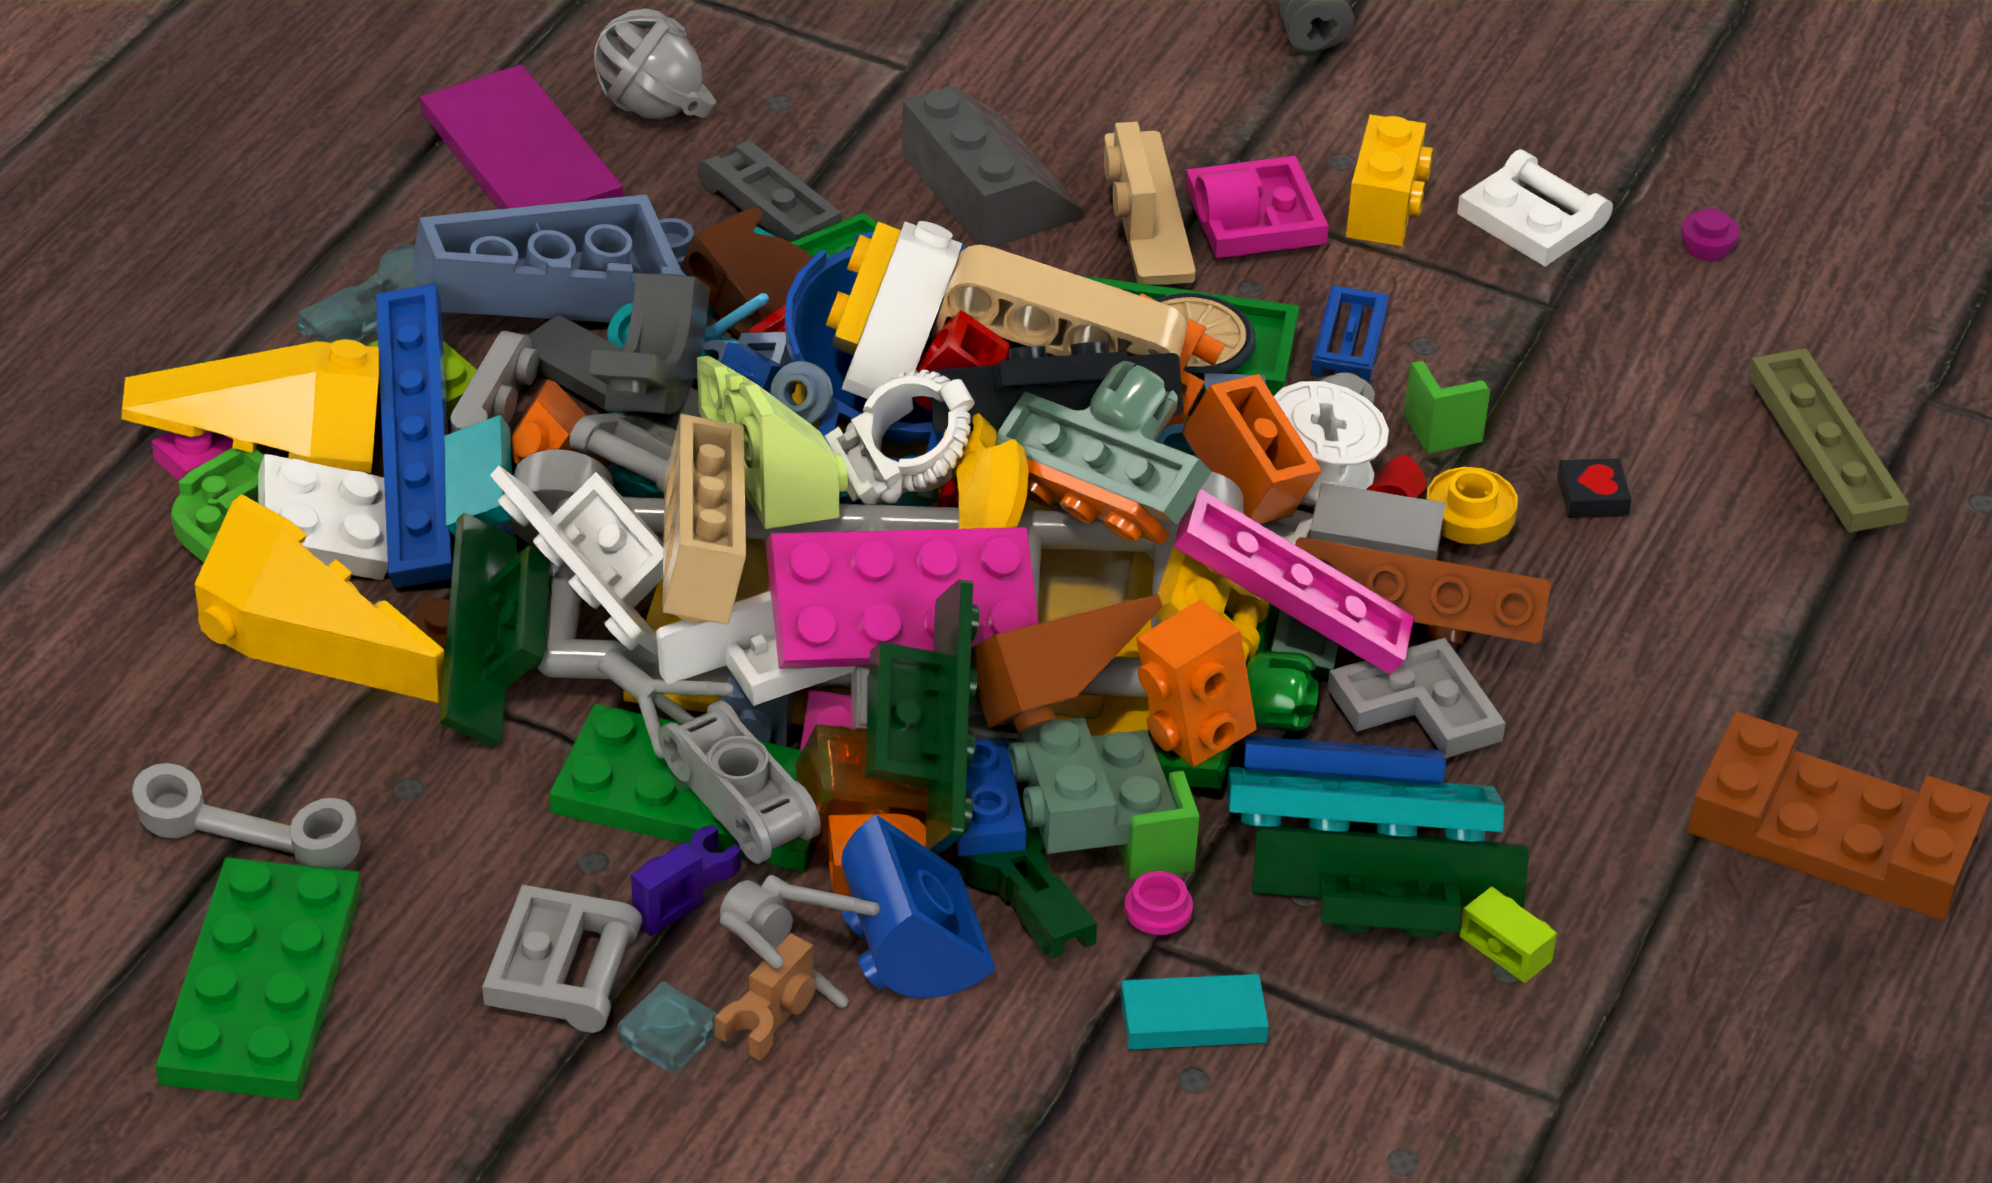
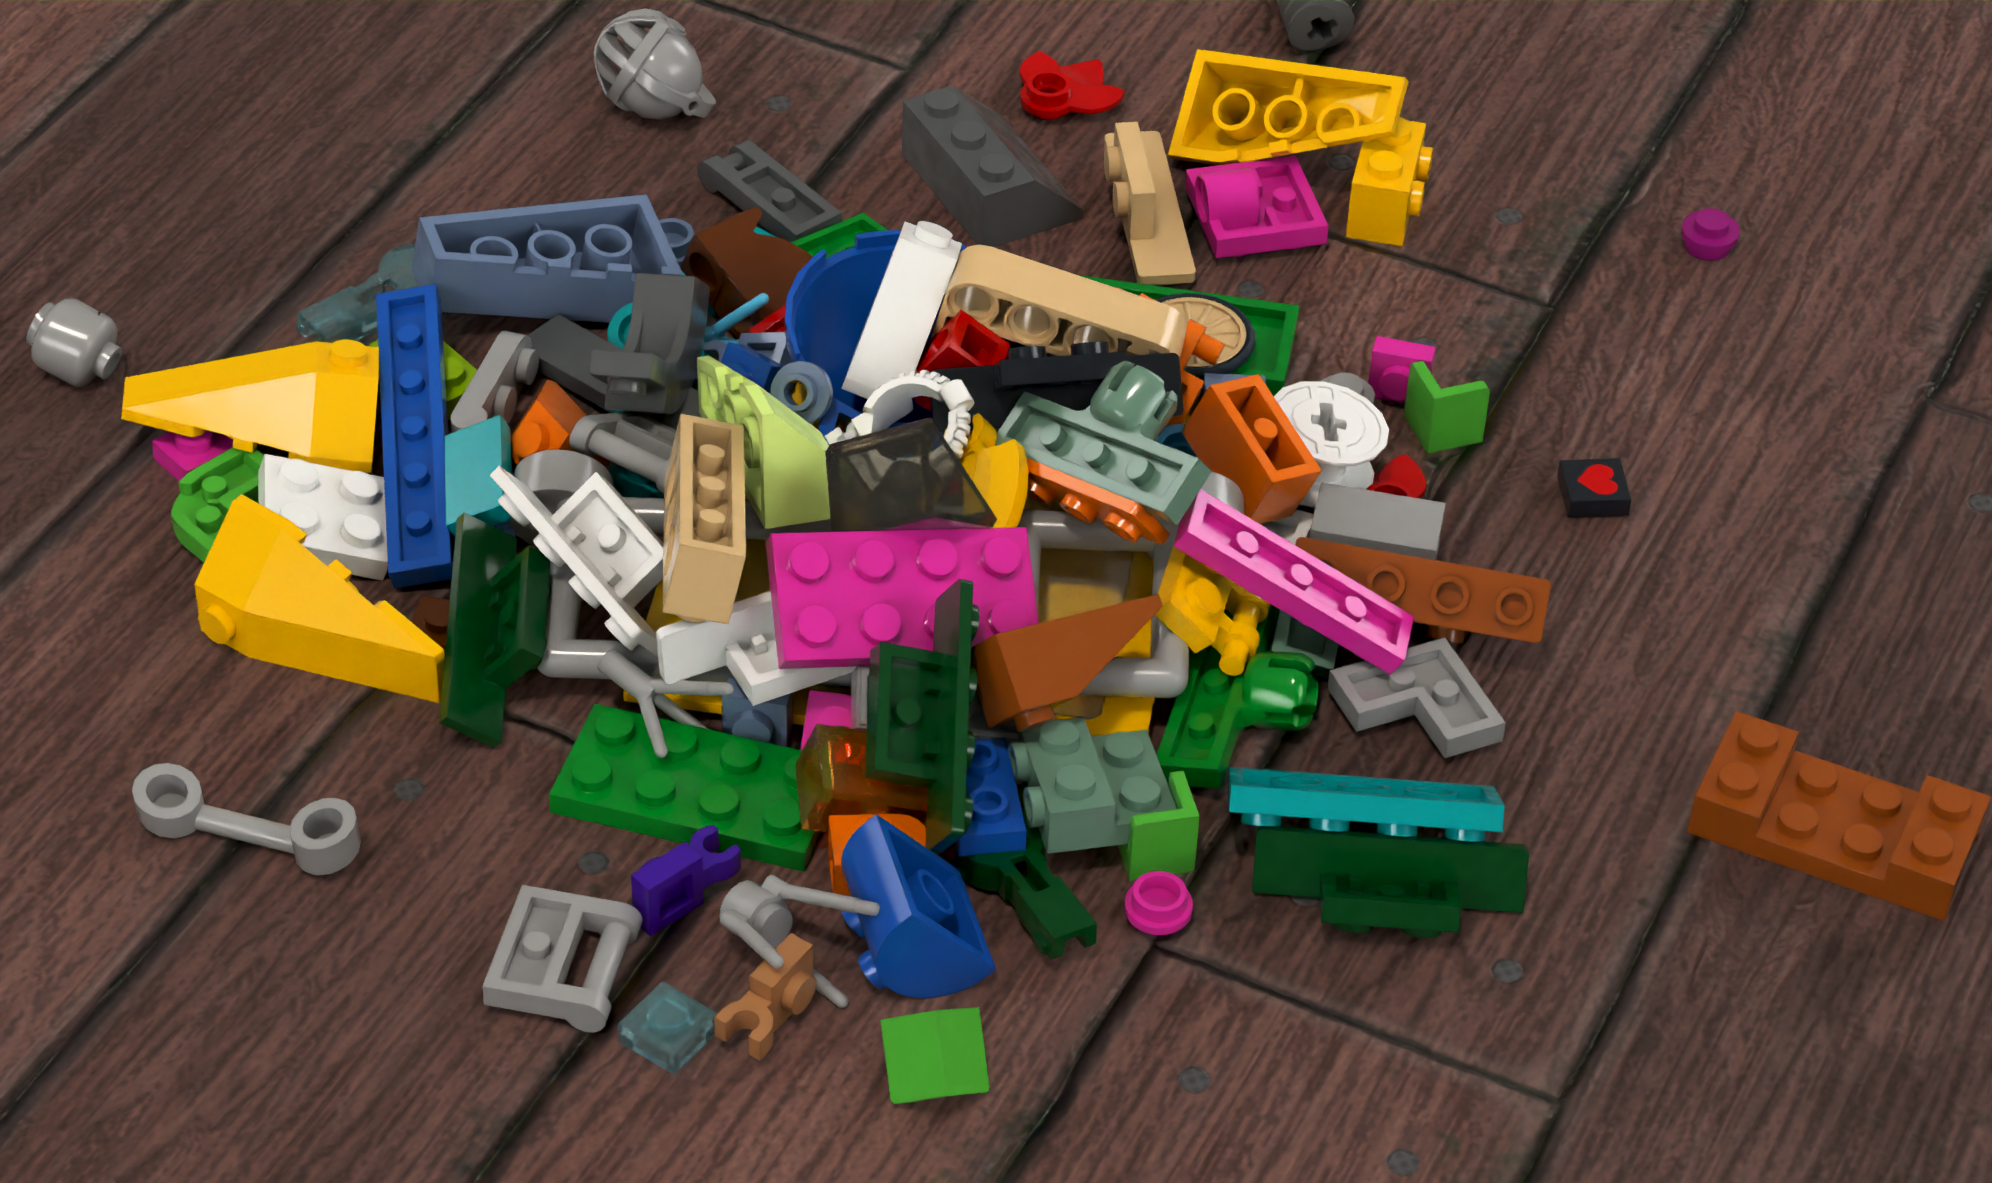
(74, 342): none -> light grey head
(260, 979): green plate -> none
(517, 142): magenta tile -> none
(739, 781): light grey piece -> none
(852, 311): yellow plate -> none
(902, 482): none -> clear smoke slope
(935, 1055): none -> bright green panel
(1057, 90): none -> red plate
(1194, 1011): teal tile -> none
(1196, 683): orange brick -> none
(1273, 108): none -> yellow wedge
(1344, 361): blue tile -> none
(1344, 760): blue tile -> none
(1391, 366): none -> dark pink plate
(1477, 505): yellow plate -> none
(1508, 934): lime piece -> none
(1528, 221): white plate -> none
(1828, 440): olive plate -> none

